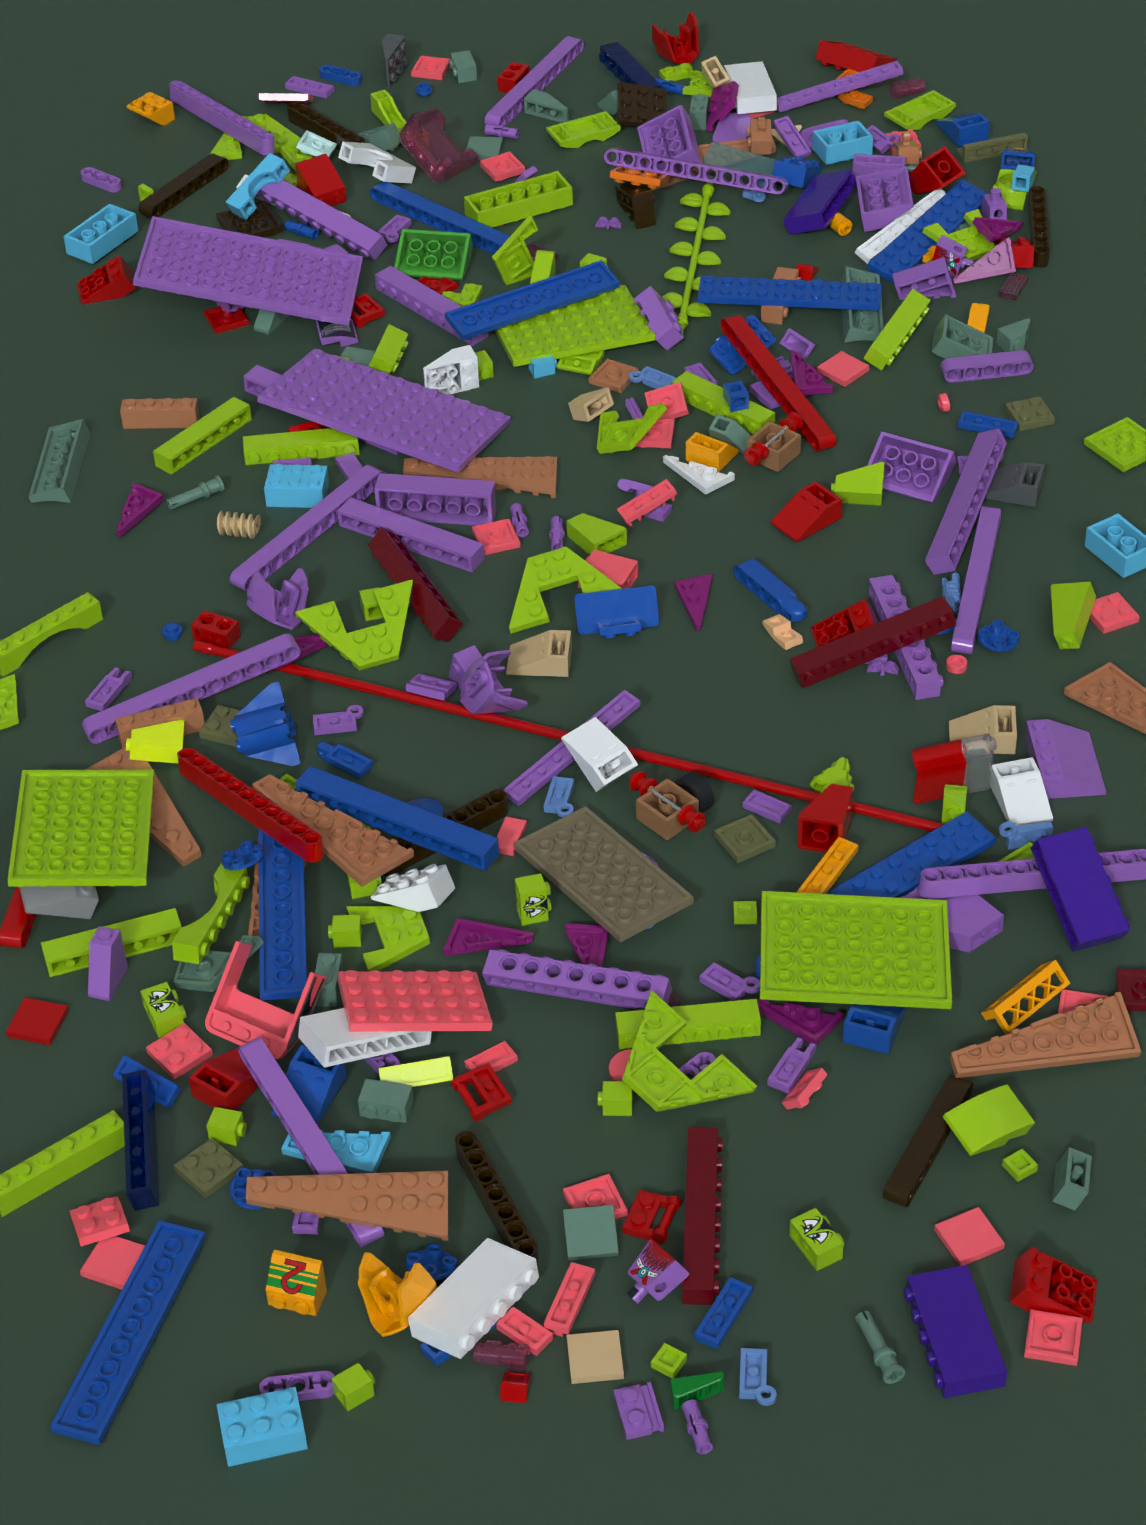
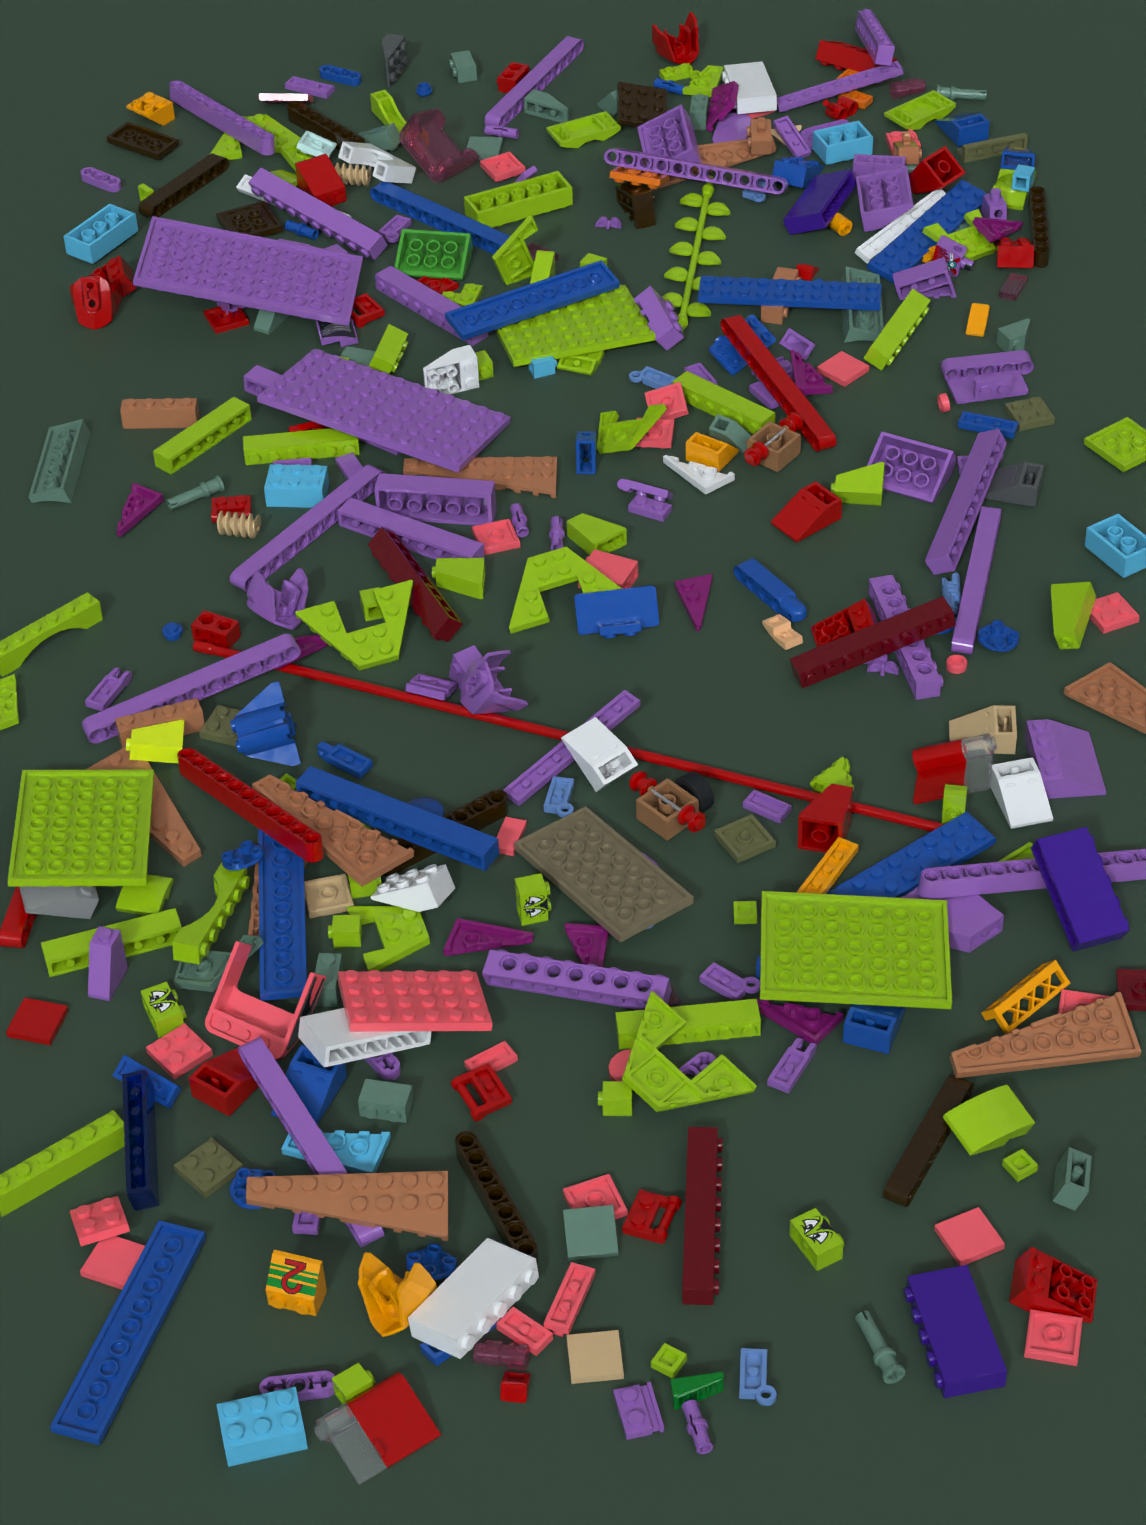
(104, 293): none -> red piece
(143, 141): none -> dark brown plate
(145, 899): none -> lime slope
(226, 1126): lime brick -> none
(238, 504): none -> red plate
(269, 171): medium azure arch -> none
(327, 895): none -> tan tile
(337, 722): medium lavender hinge -> none
(354, 176): none -> tan piece
(378, 1428): none -> red door
(418, 1072): neon yellow tile -> none
(430, 67): coral tile -> none
(461, 575): none -> lime slope
(542, 655): tan slope -> none
(586, 448): none -> blue torso
(590, 404): tan slope -> none
(612, 375): nougat tile -> none
(625, 66): clear blue brick -> none
(633, 408): medium lavender axle -> none
(647, 502): coral plate -> none
(655, 1273): medium lavender torso -> none
(714, 72): tan slope -> none
(723, 1313): blue plate -> none
(735, 158): clear light blue piece -> none
(736, 396): blue brick -> none
(806, 1086): coral plate -> none
(842, 109): none -> red beam
(874, 37): none -> medium lavender brick
(880, 140): medium lavender hinge -> none
(954, 93): none -> sand green pin
(958, 339): sand green slope -> none
(987, 386): none -> medium lavender bracket
(993, 263): wing -> none
(1023, 834): medium blue hinge -> none

